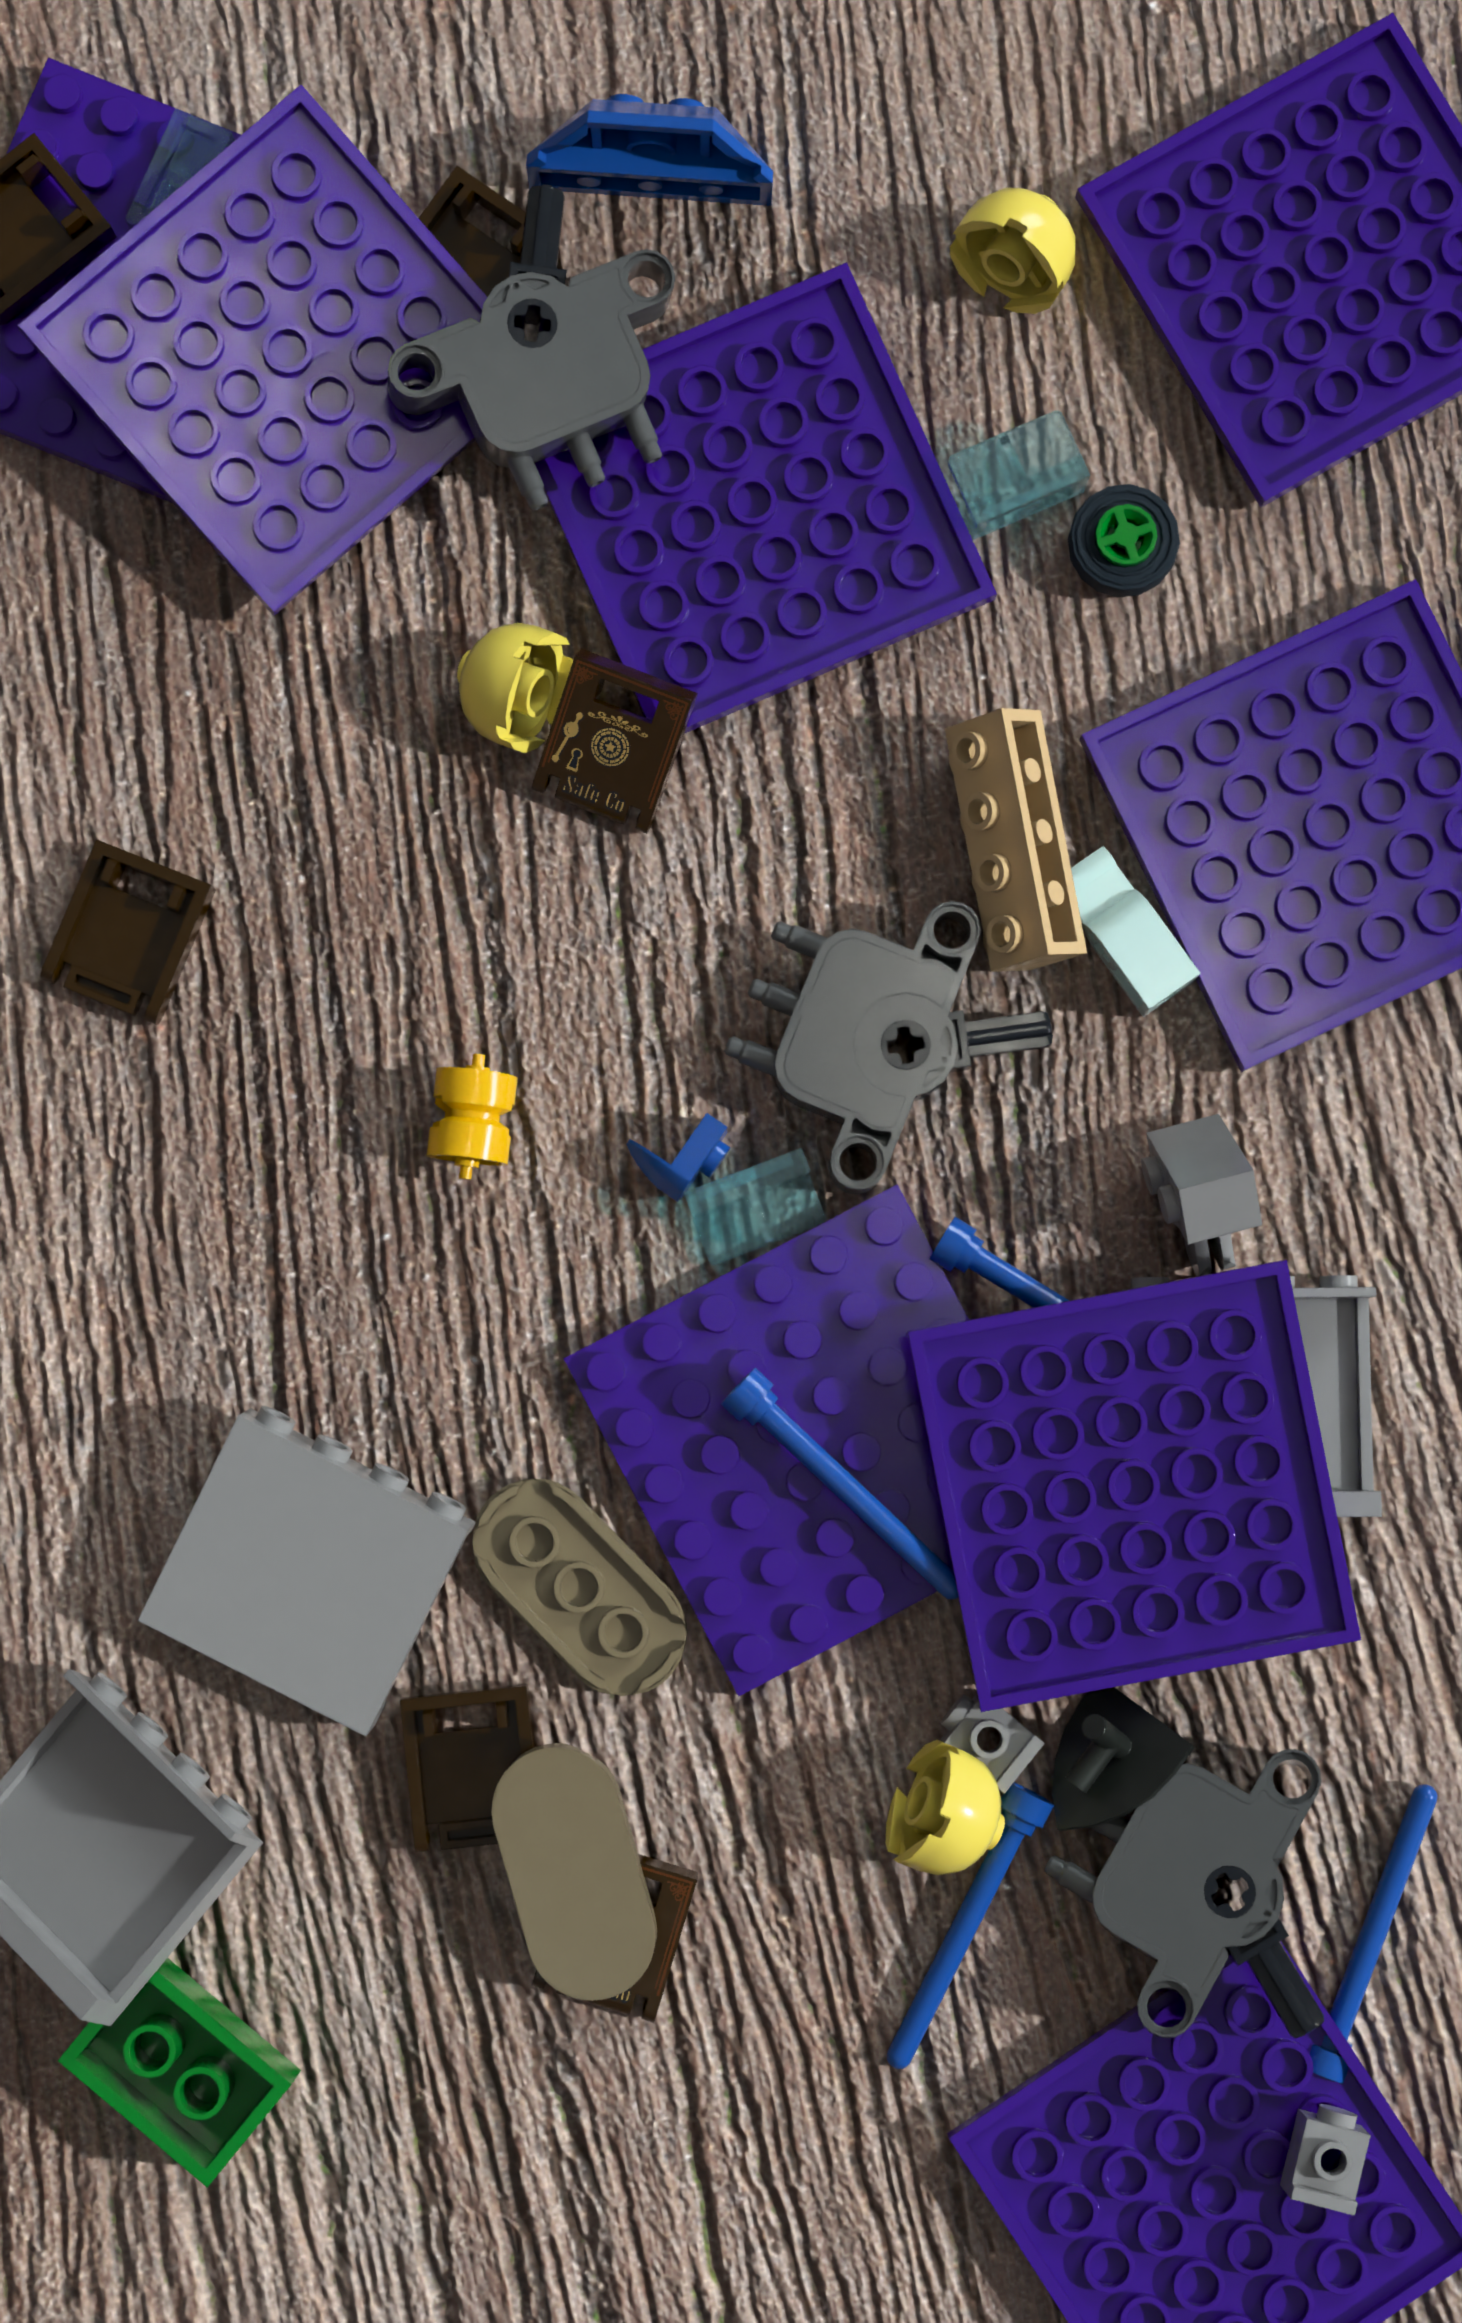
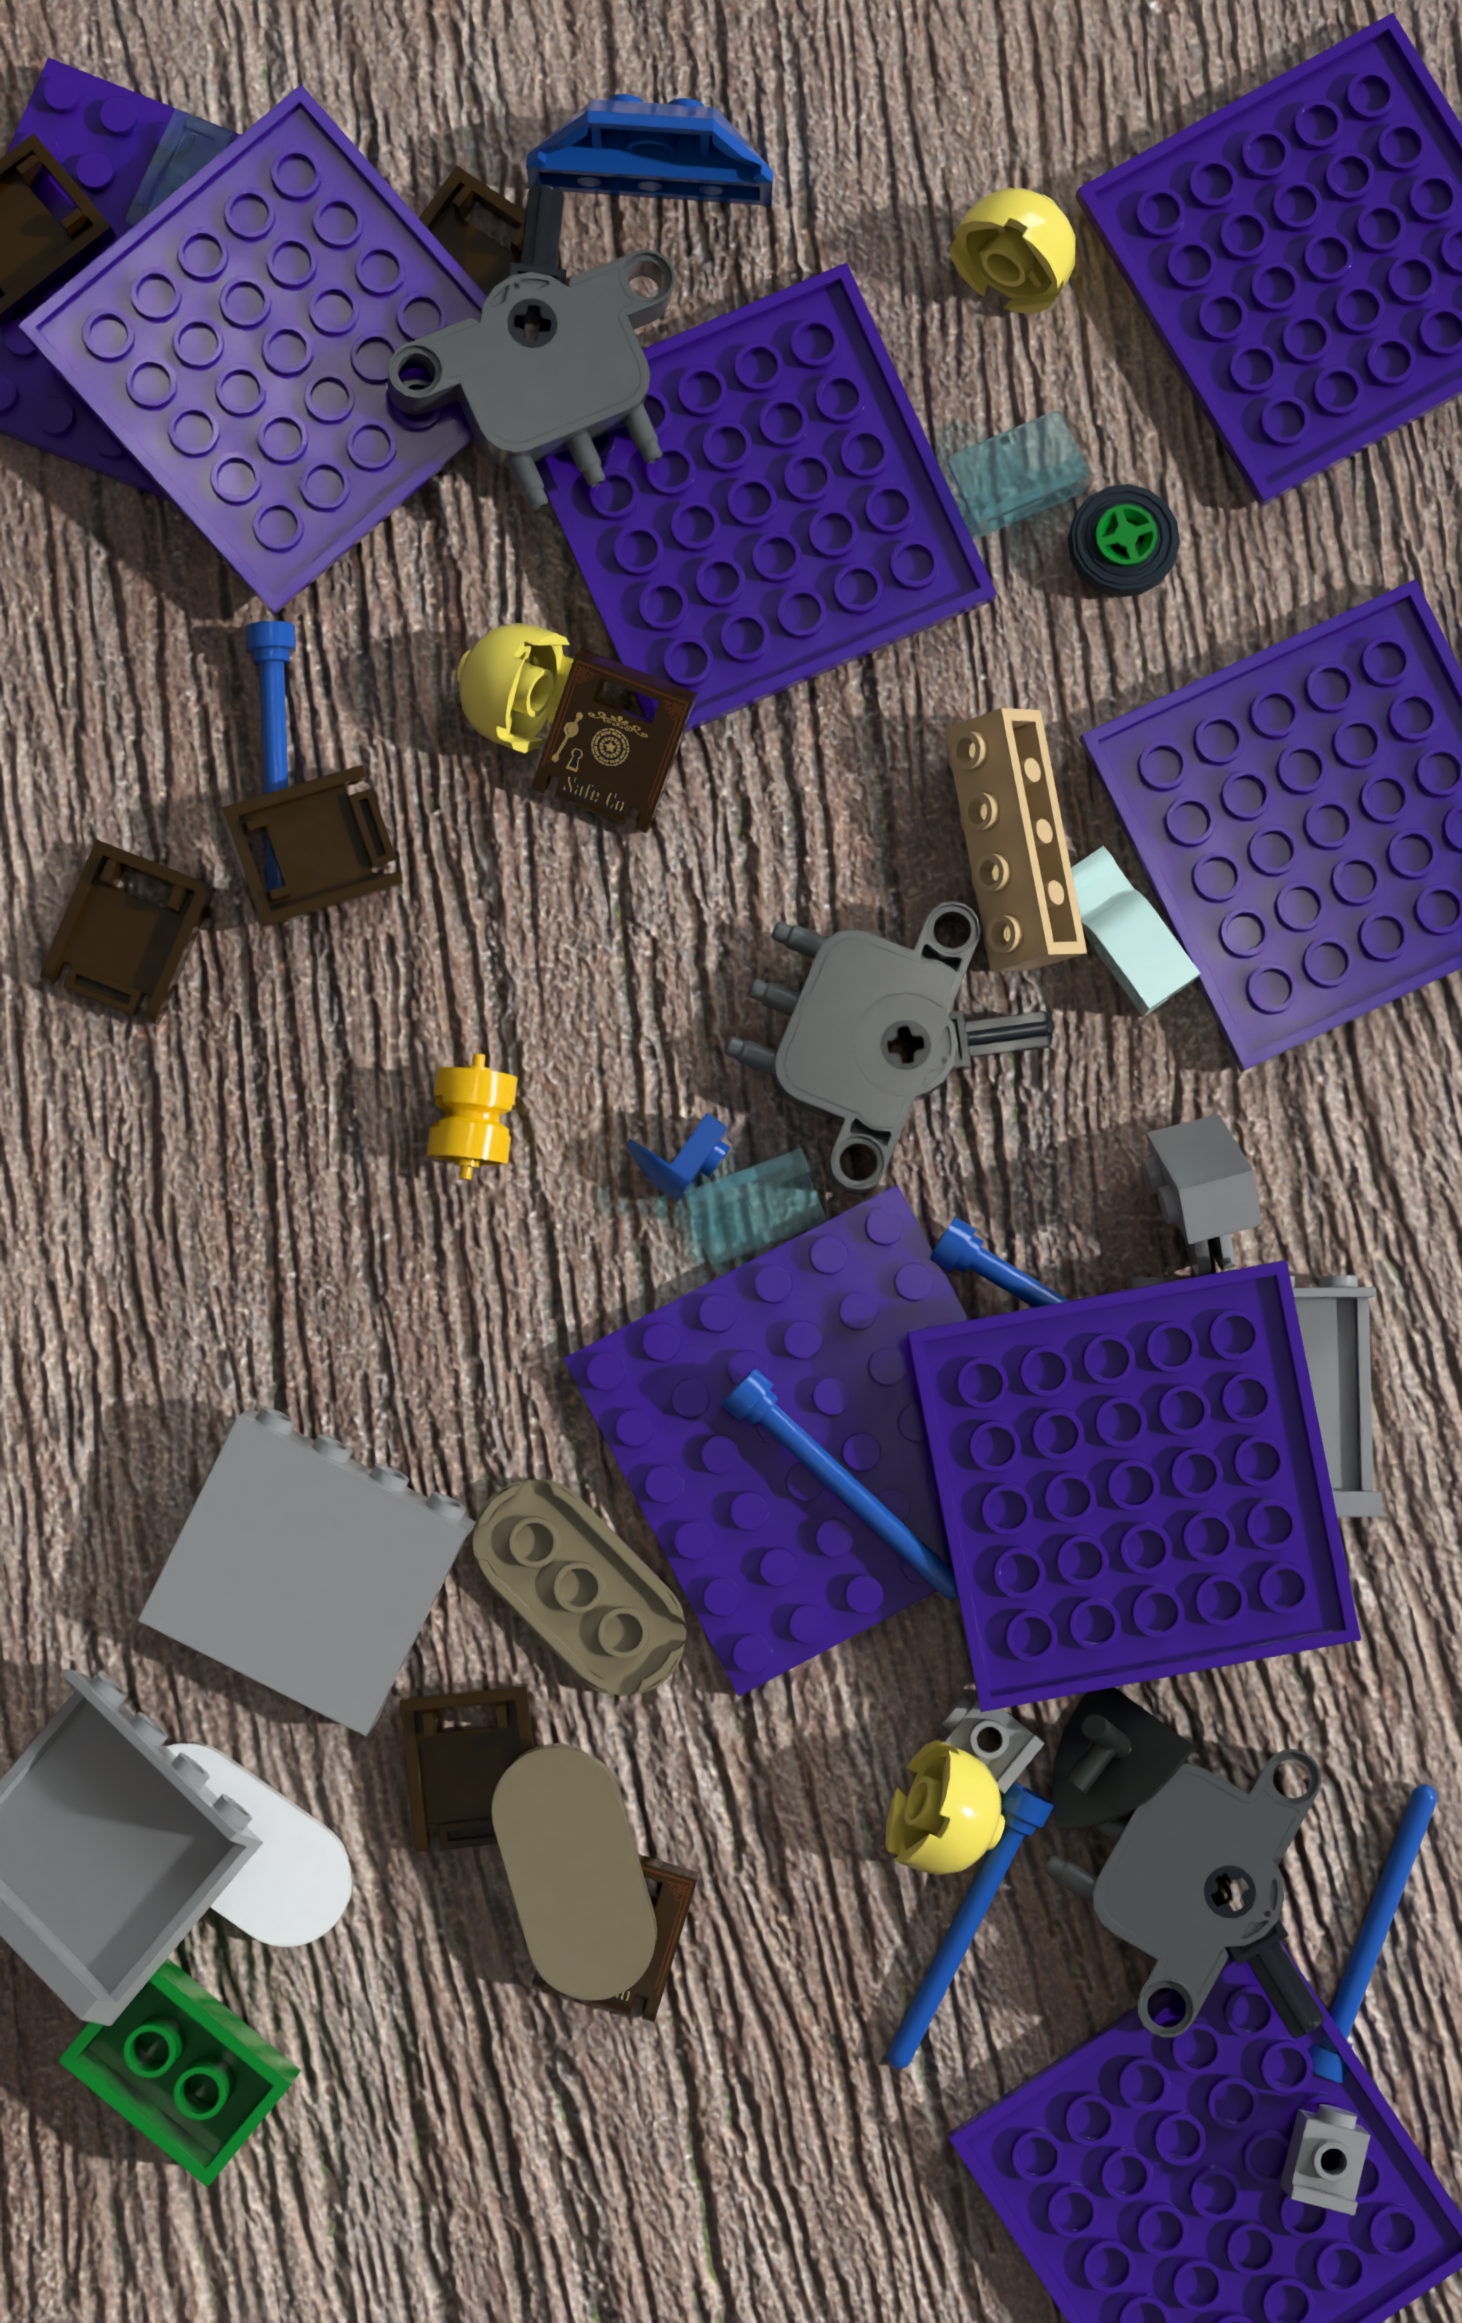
(271, 649): none -> blue piece
(299, 1874): none -> white tile
(319, 843): none -> dark brown container

